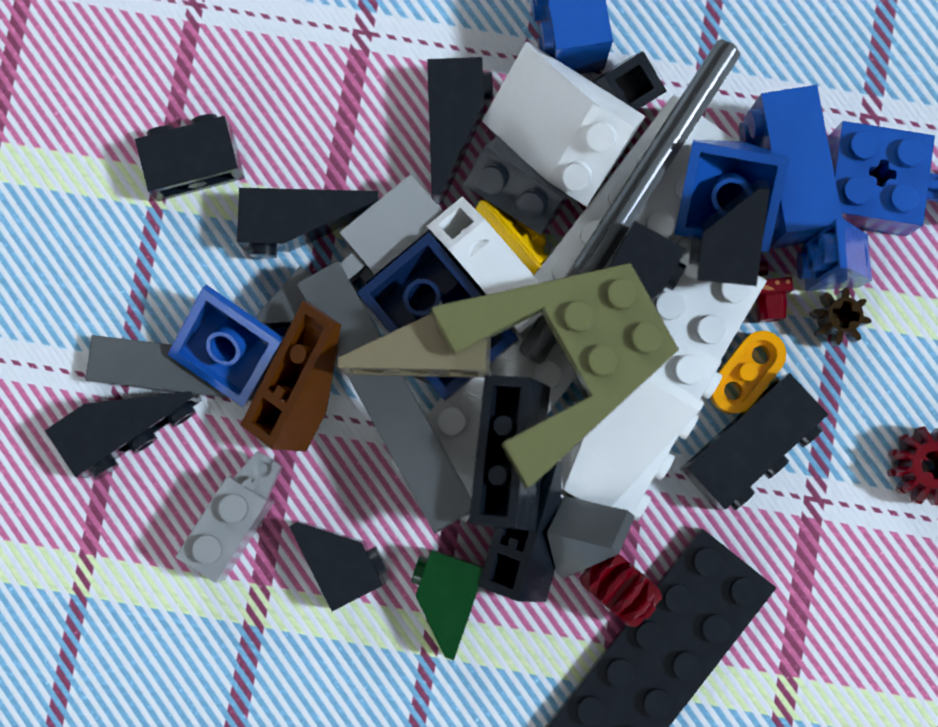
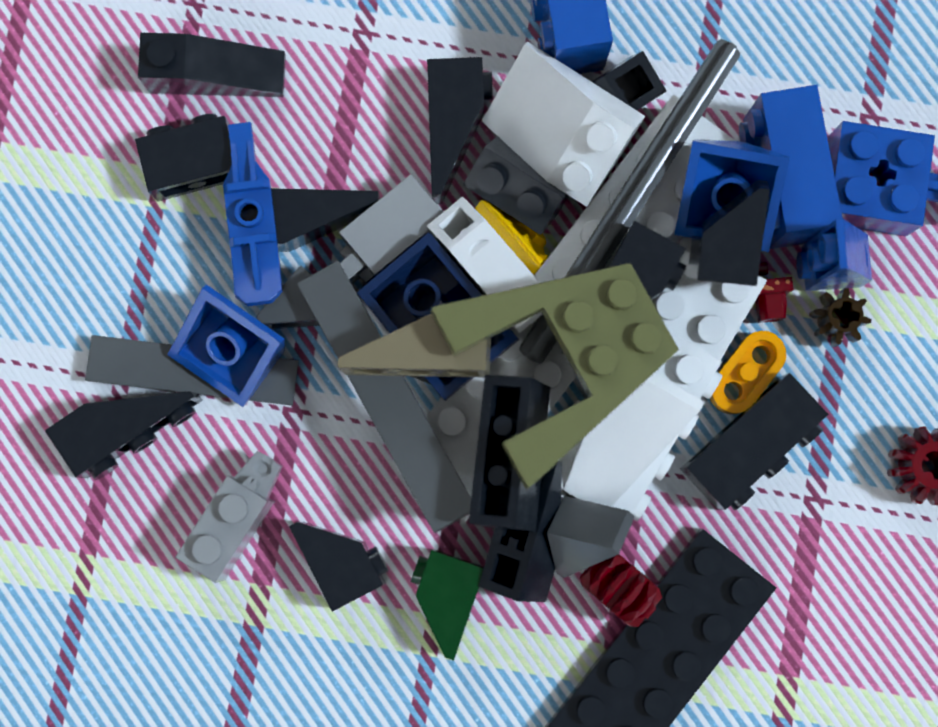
(208, 66): none -> black slope
(255, 241): none -> blue piece
(296, 383): reddish brown slope -> none

